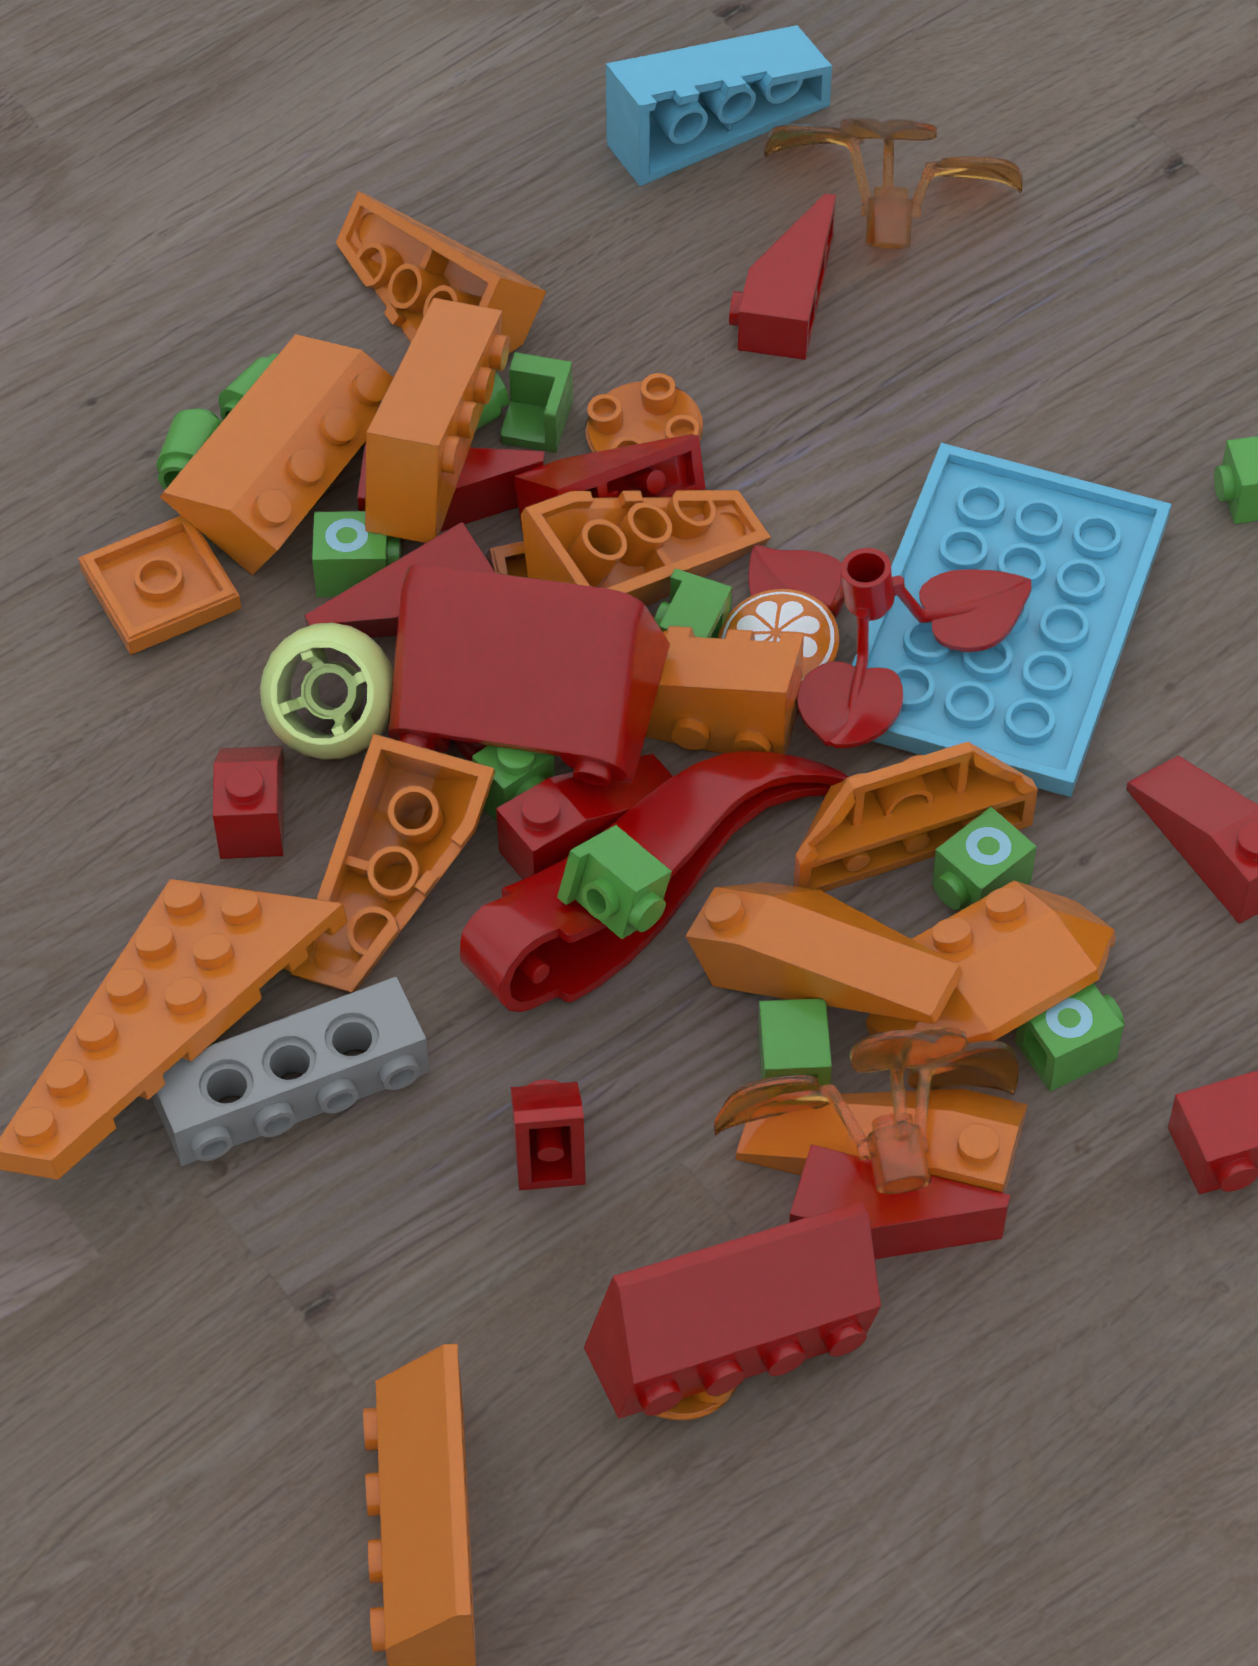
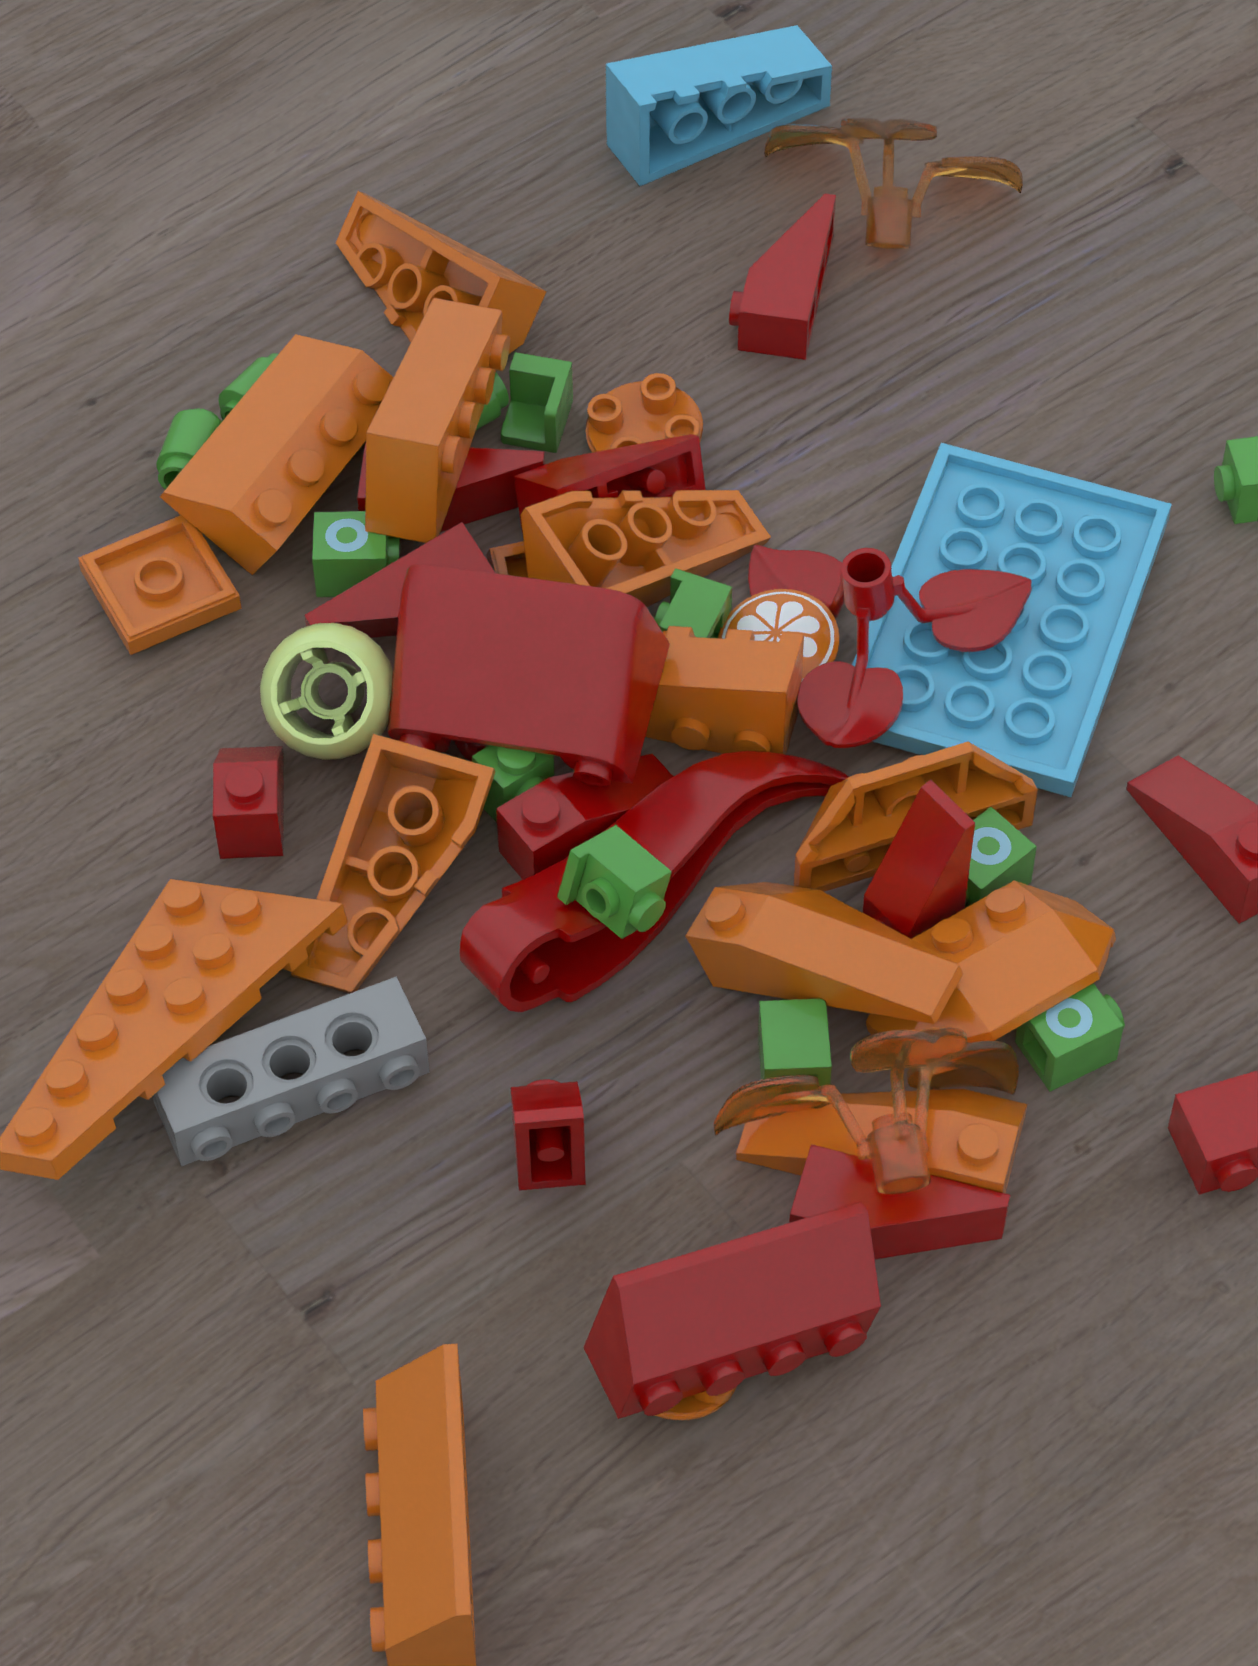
(924, 866): none -> red slope

